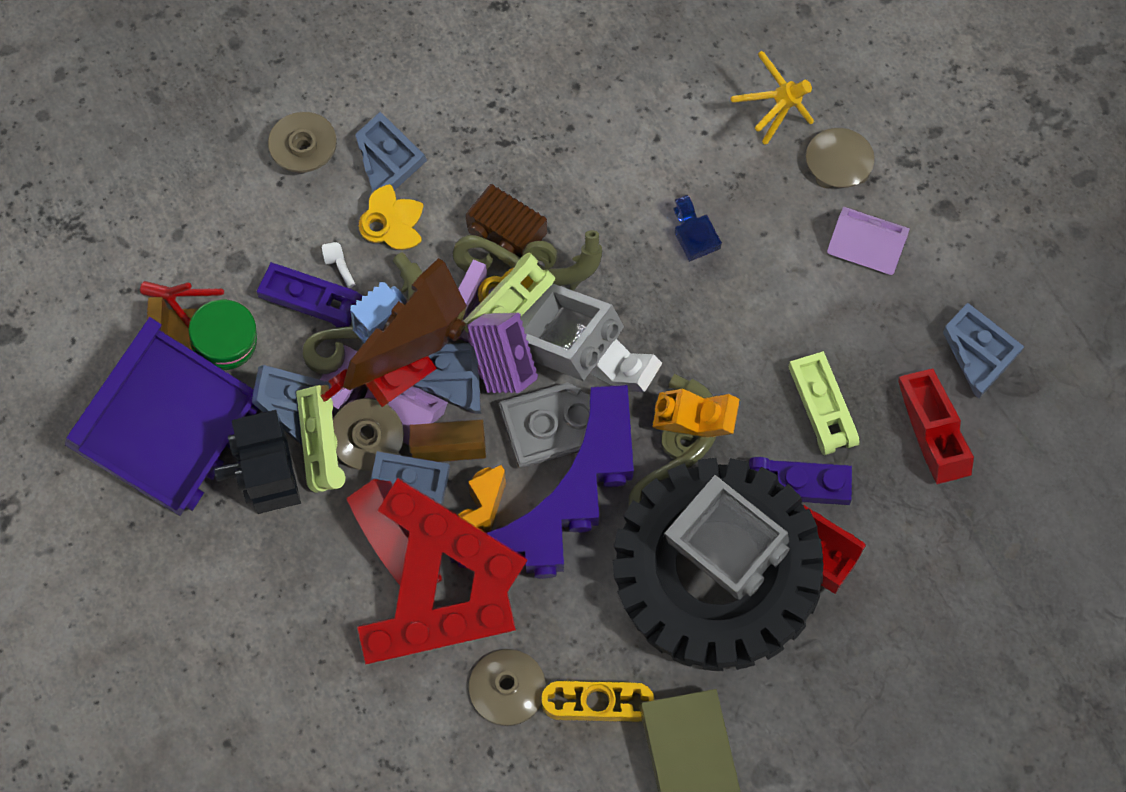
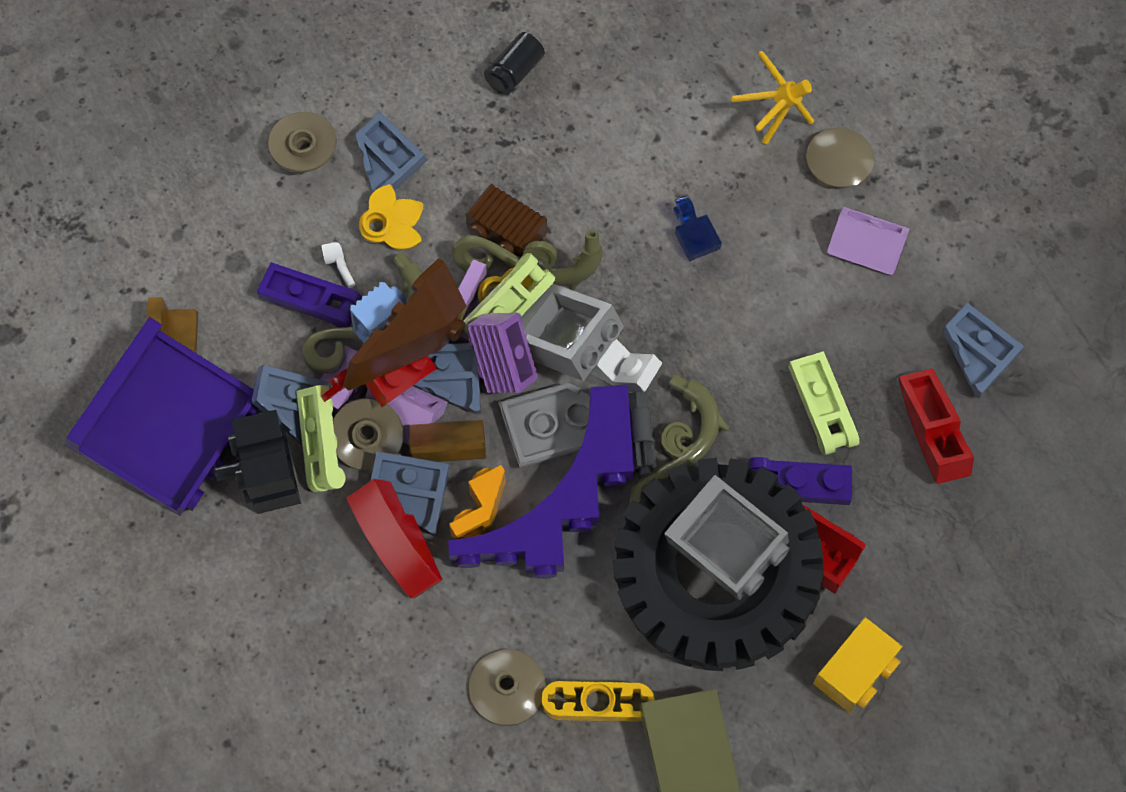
(170, 293): red plant -> none
(223, 333): green head -> none
(431, 533): red plate -> none
(514, 63): none -> black piece
(641, 433): none -> dark grey piece
(694, 415): light orange slope -> none
(858, 665): none -> yellow brick

